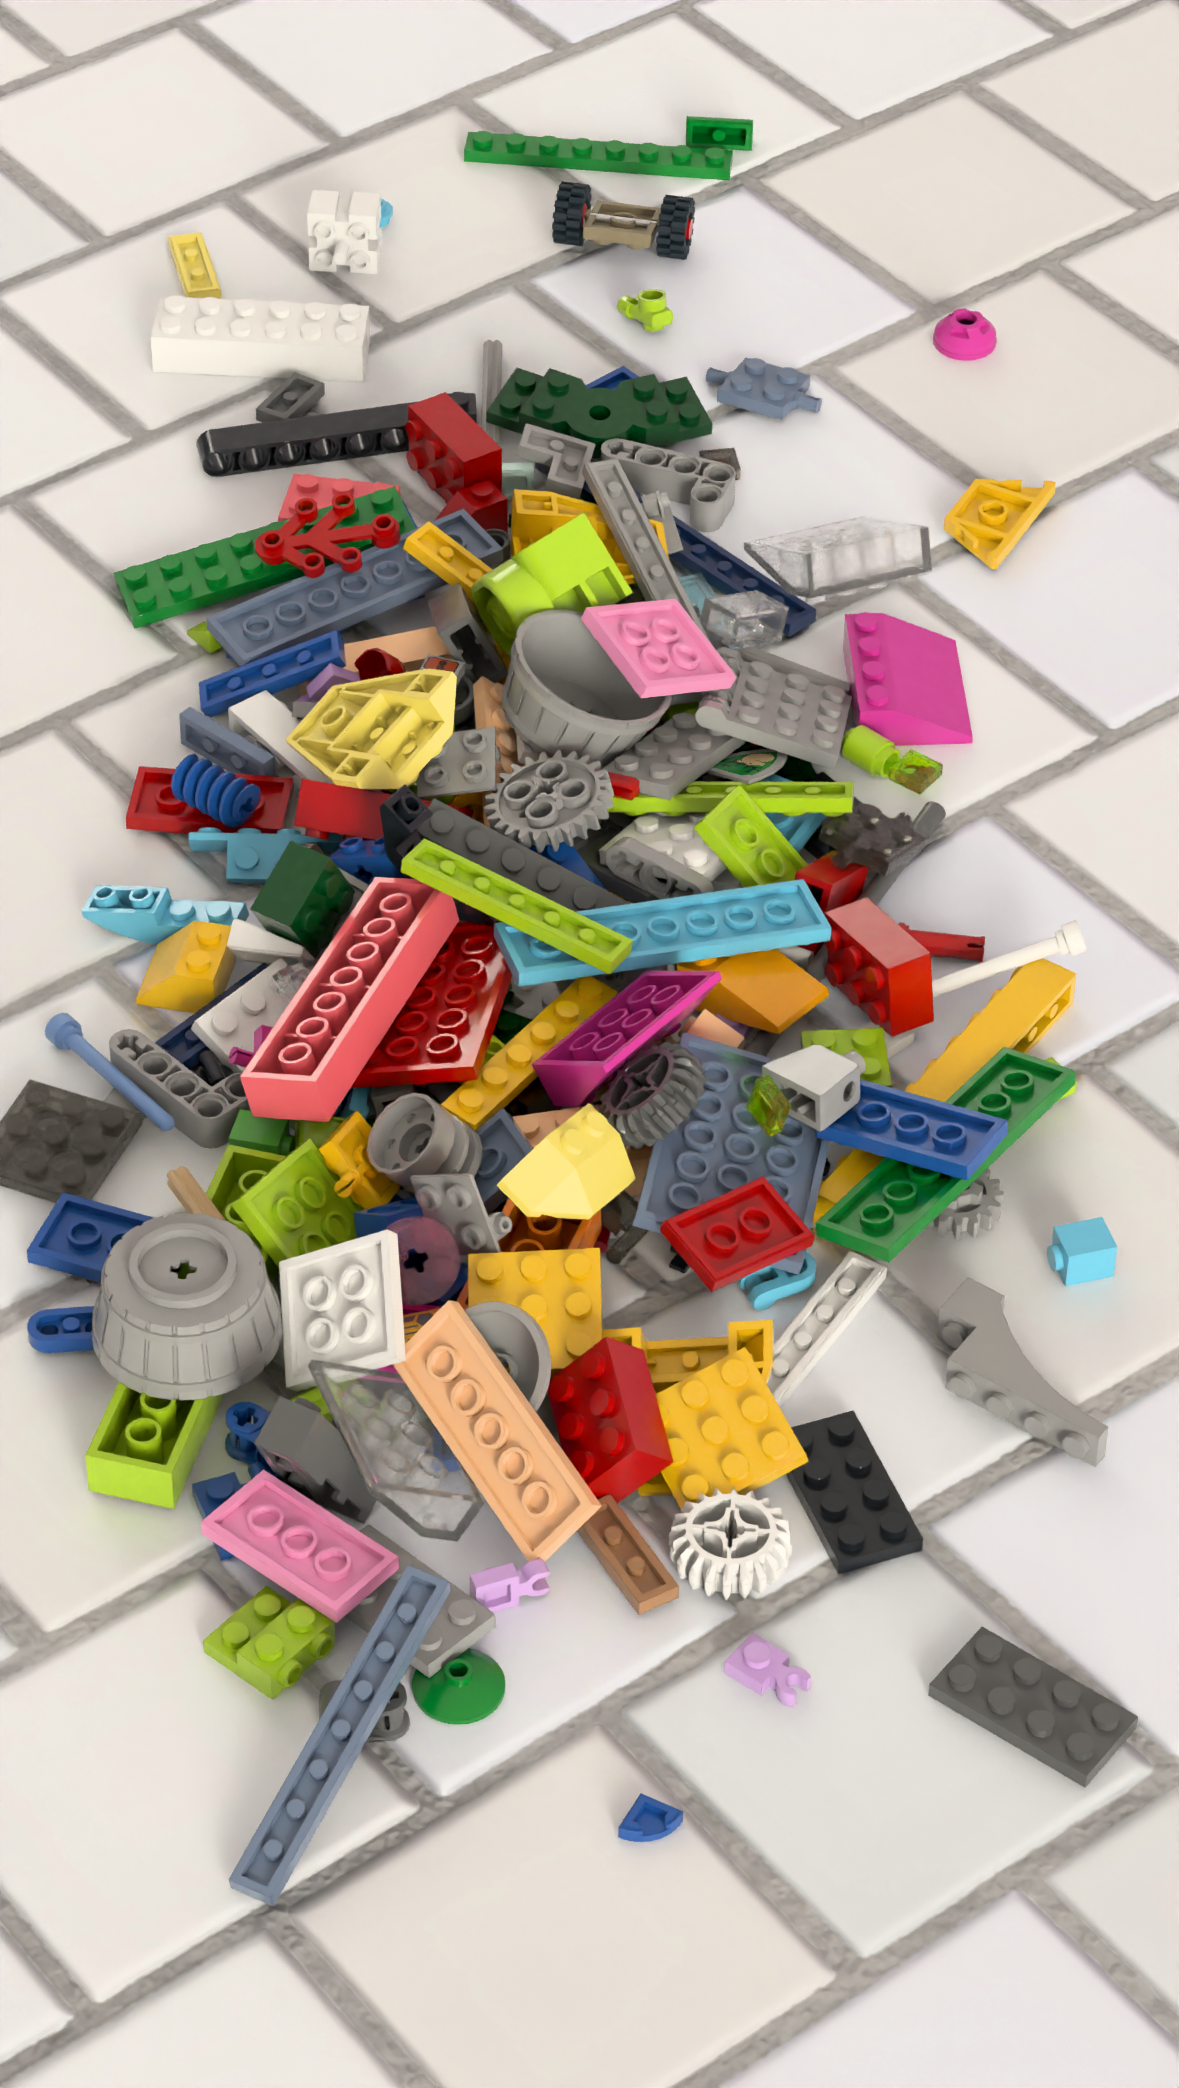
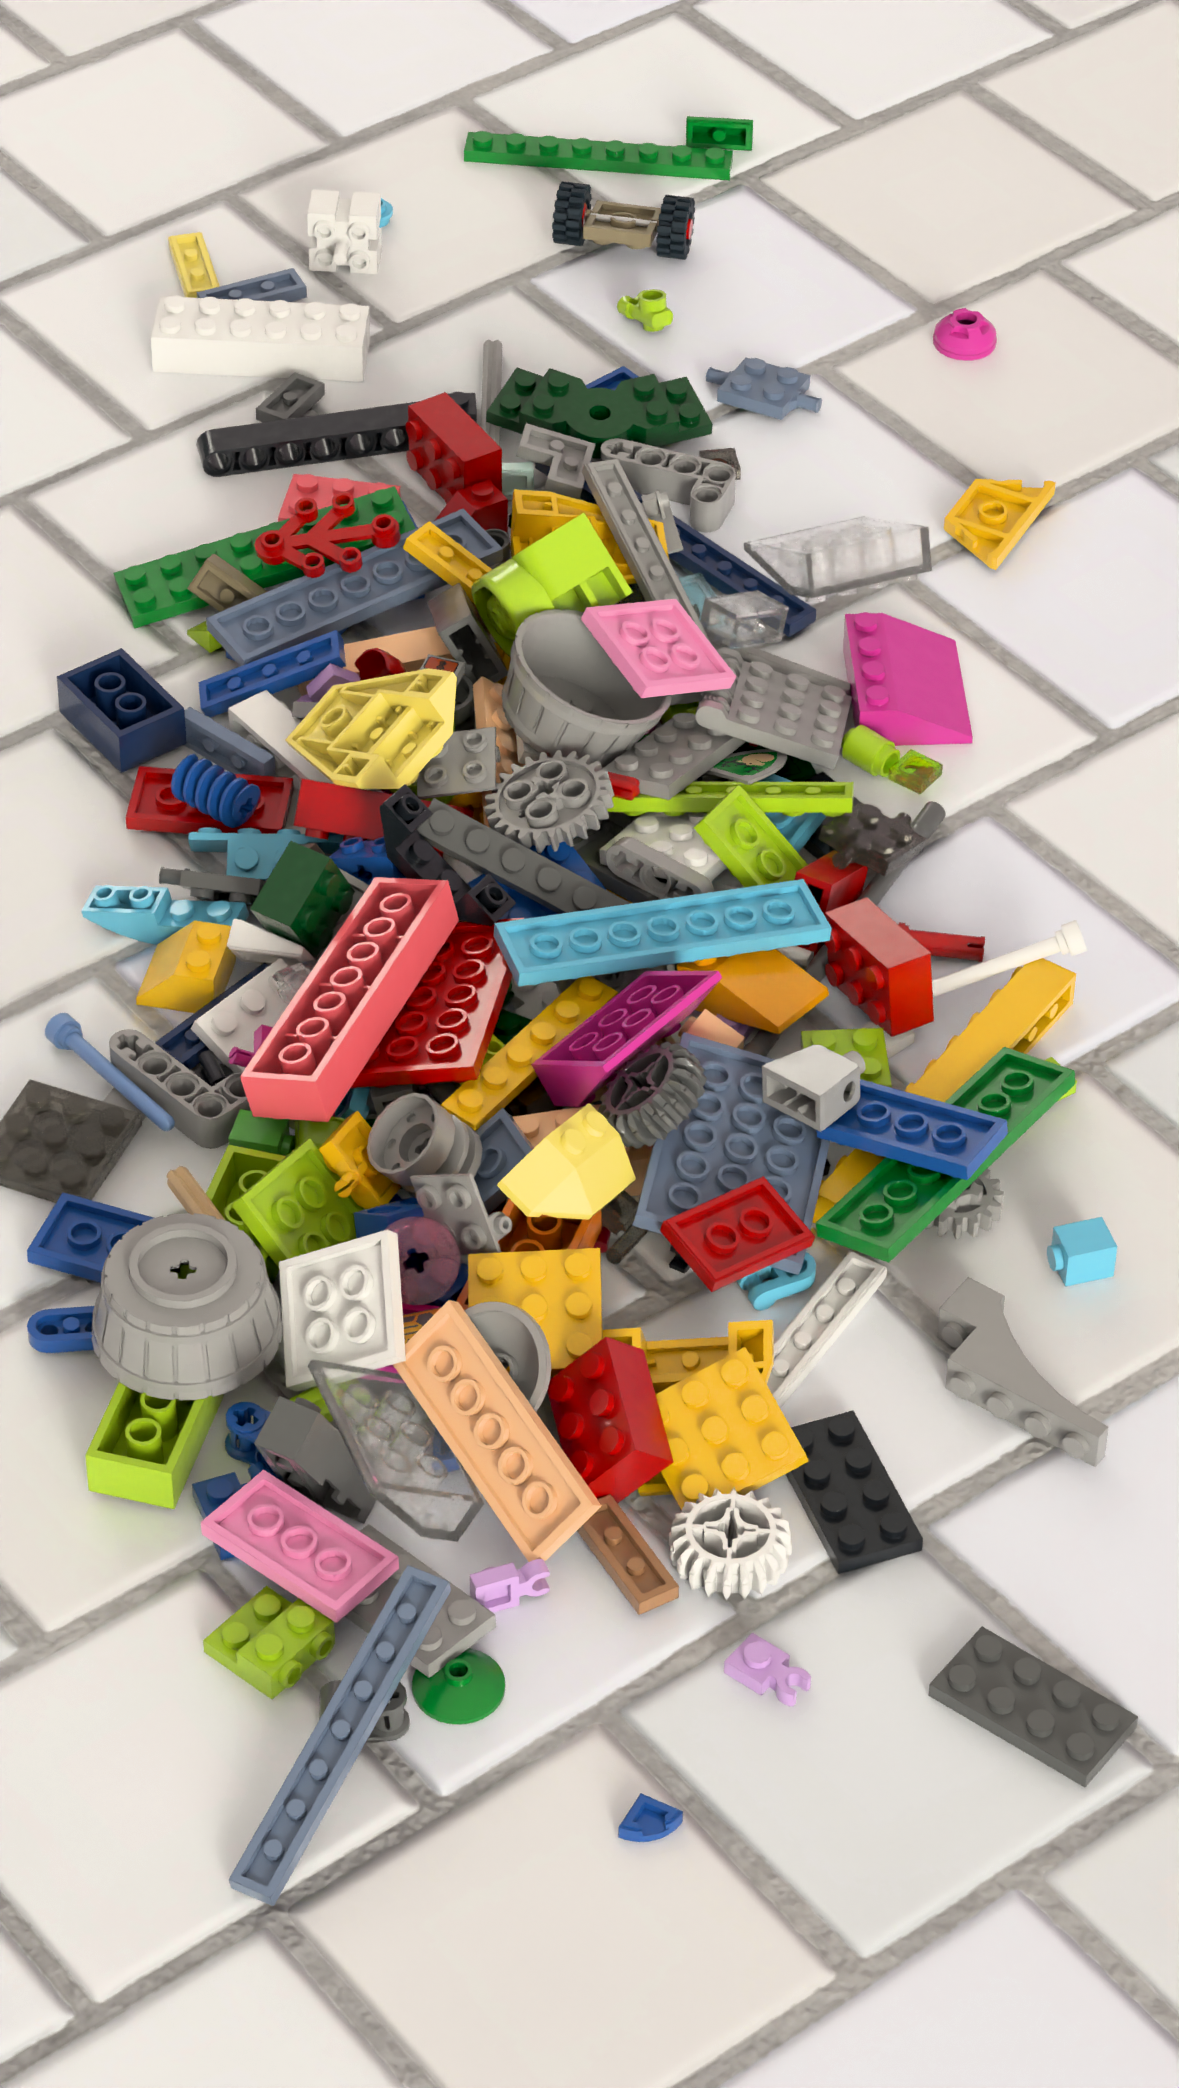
(121, 710): none -> dark blue brick
(212, 886): none -> dark grey plate
(223, 584): none -> dark tan slope
(280, 285): none -> sand blue plate
(517, 906): lime plate -> none
(768, 1105): clear neon green tile -> none

